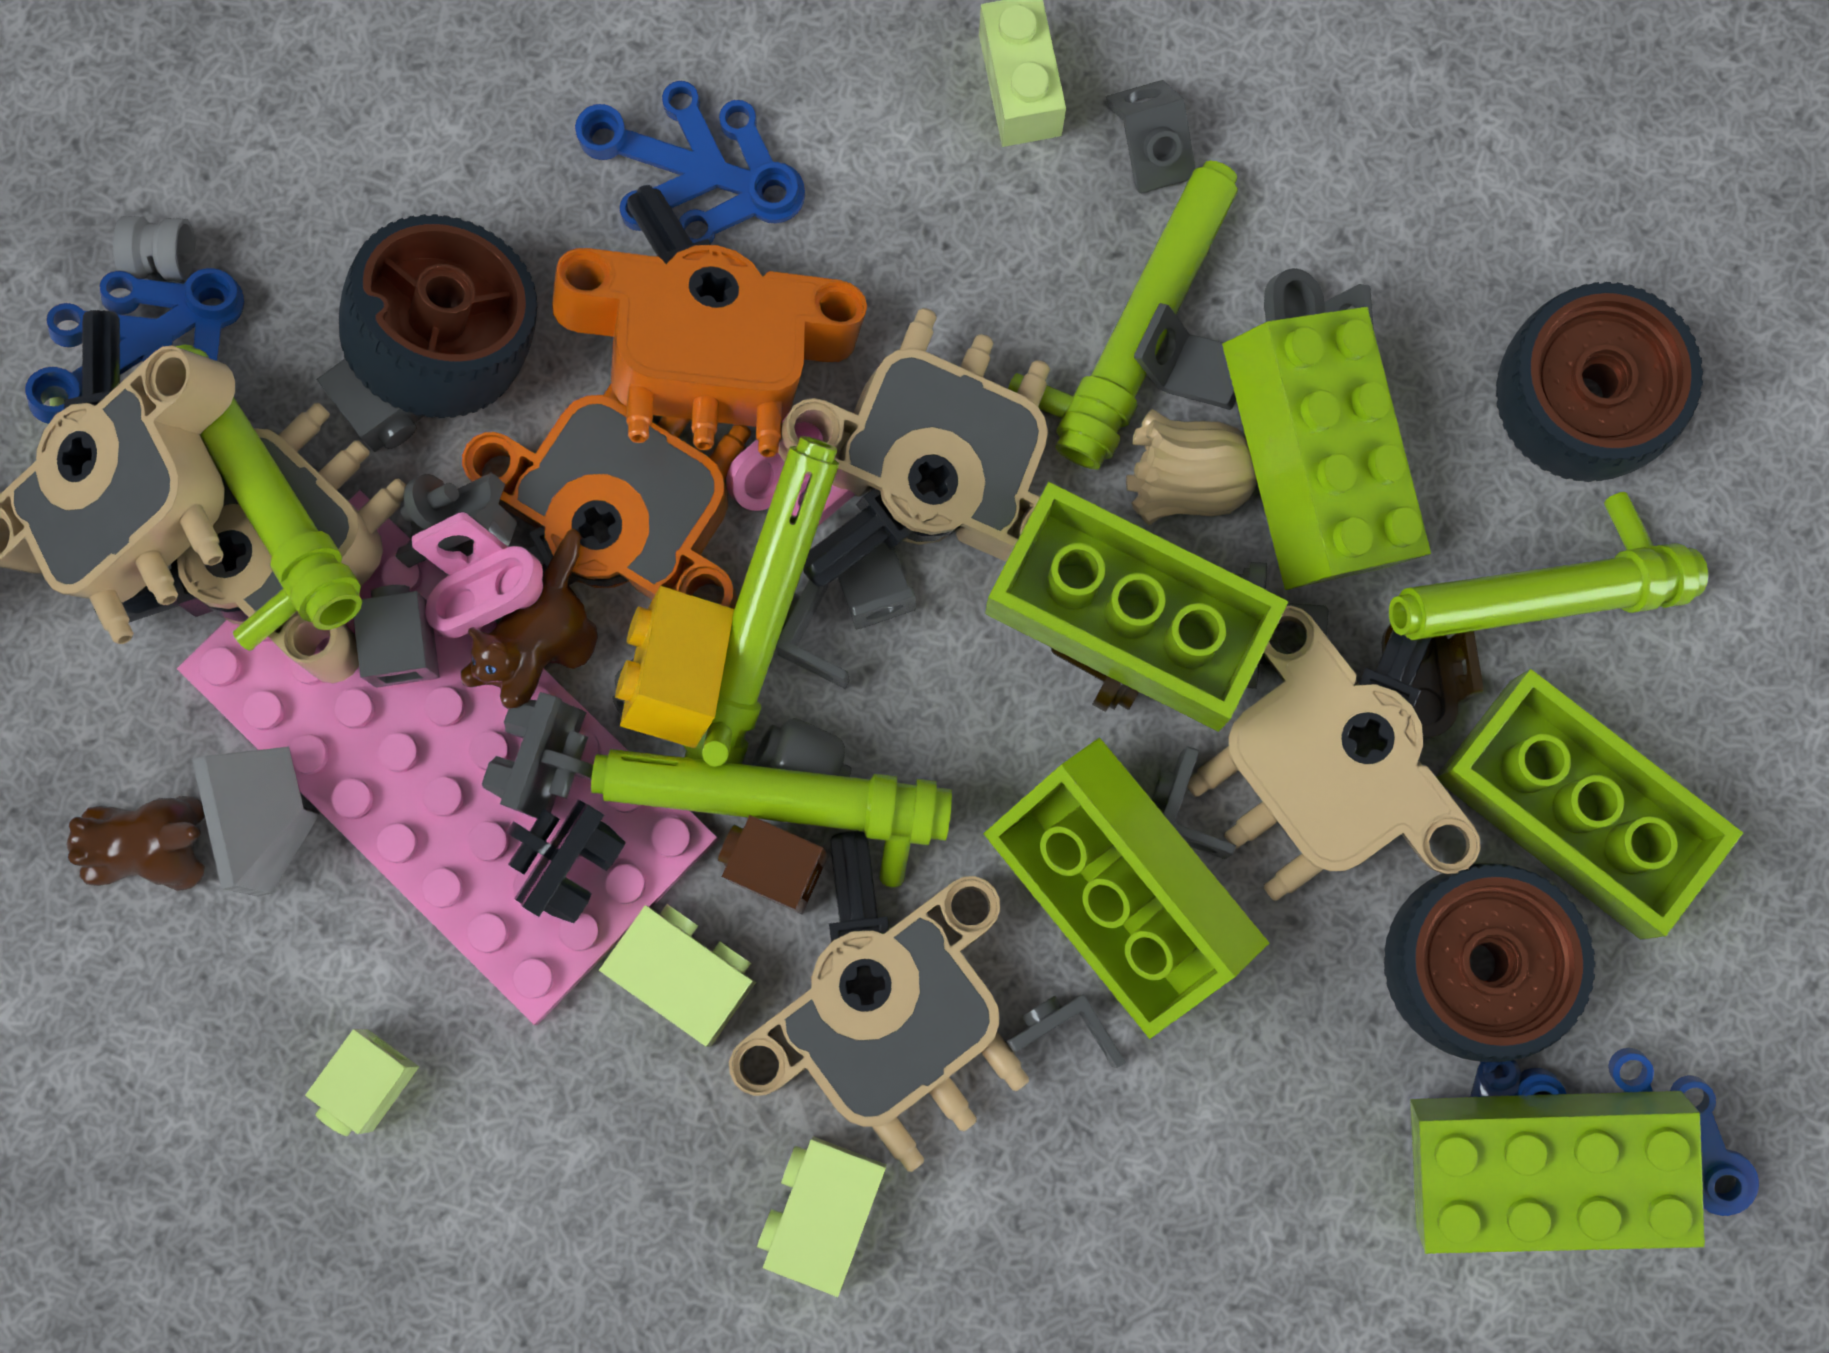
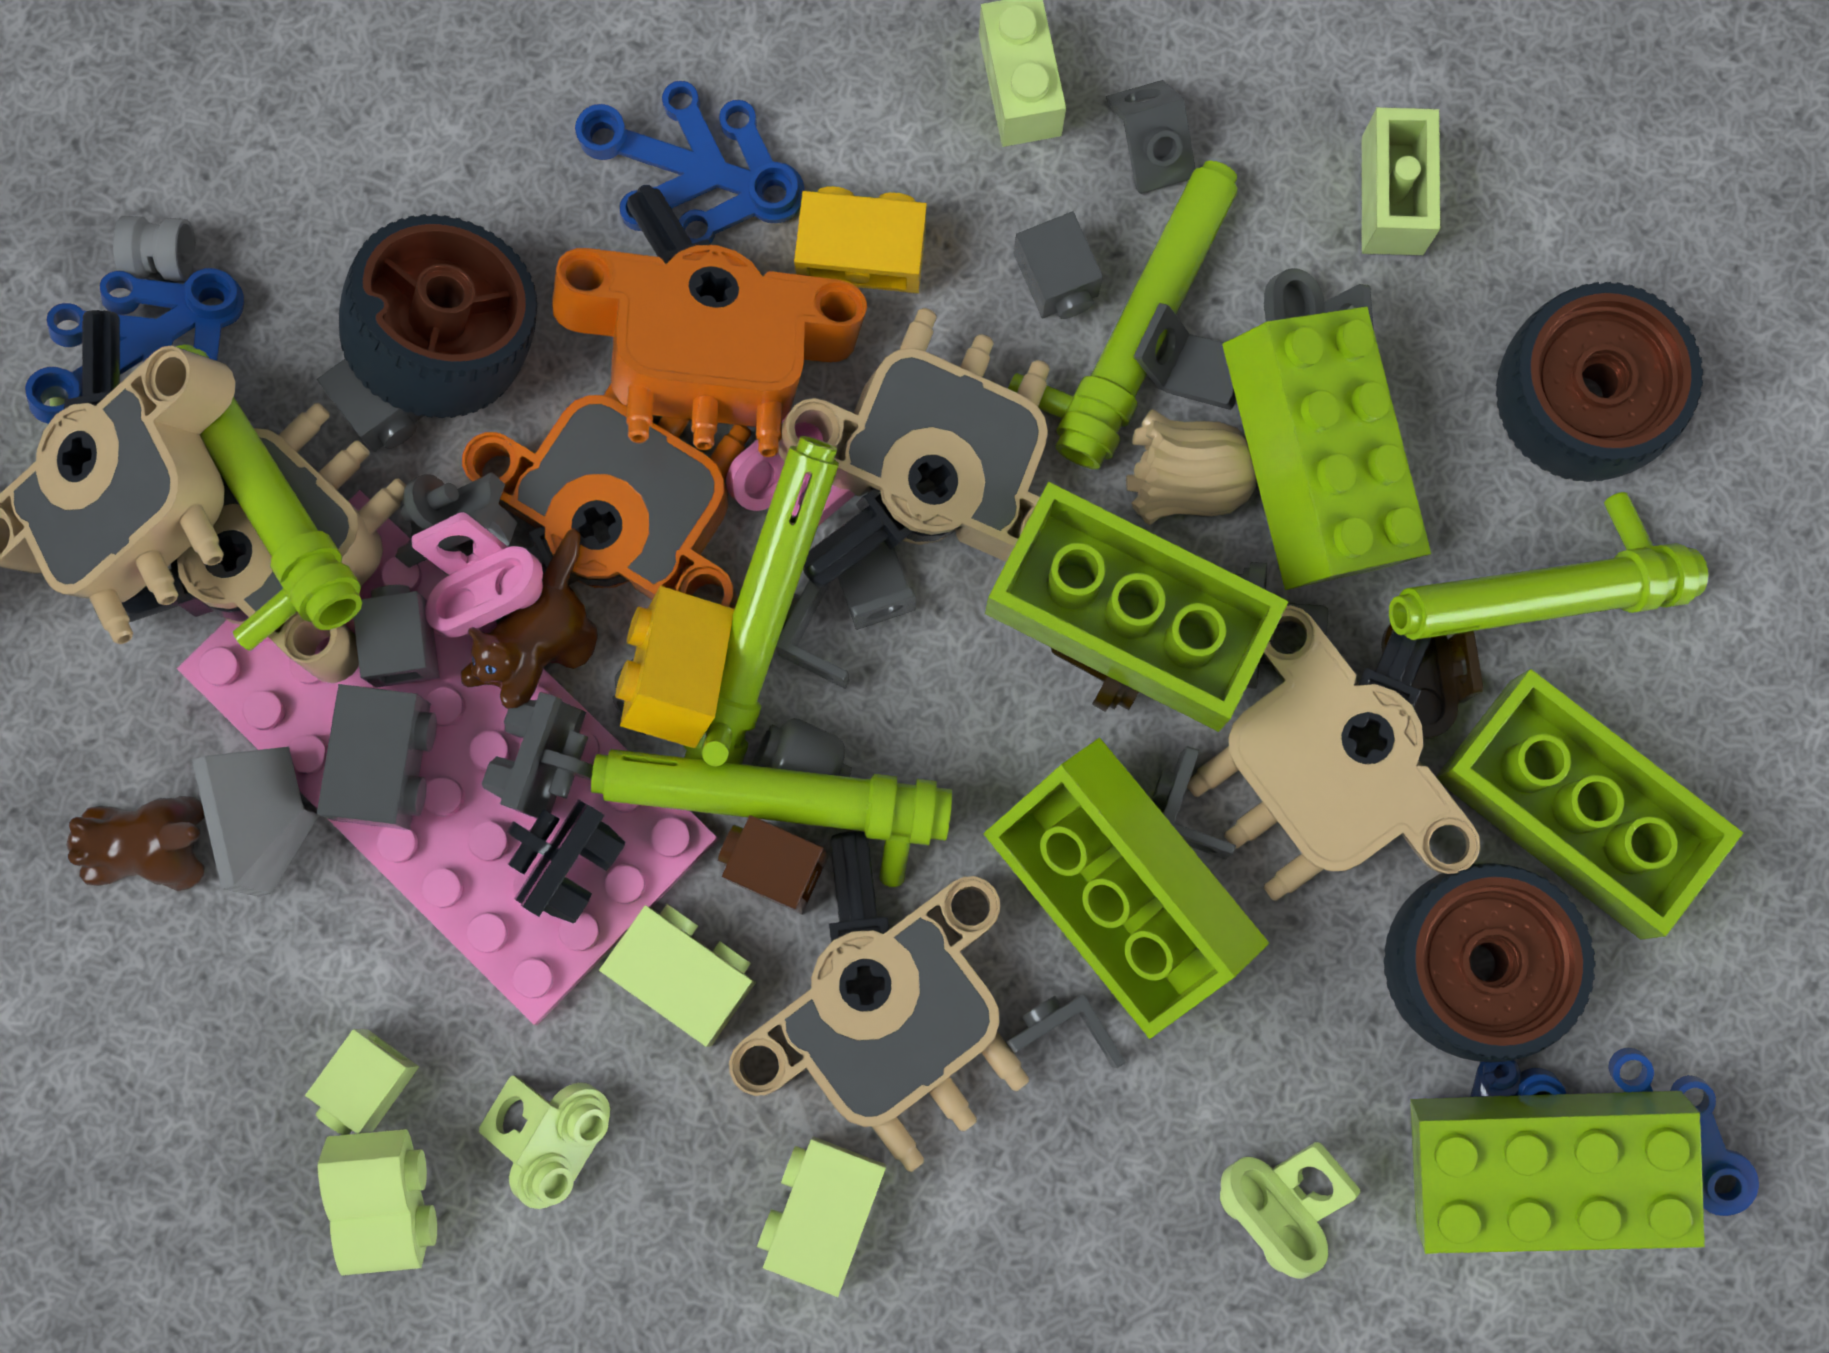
(376, 757): none -> dark grey brick
(376, 1201): none -> yellowish green brick
(552, 1142): none -> yellowish green bracket
(861, 239): none -> yellow brick
(1058, 267): none -> dark grey brick
(1279, 1211): none -> yellowish green bracket
(1400, 181): none -> yellowish green brick

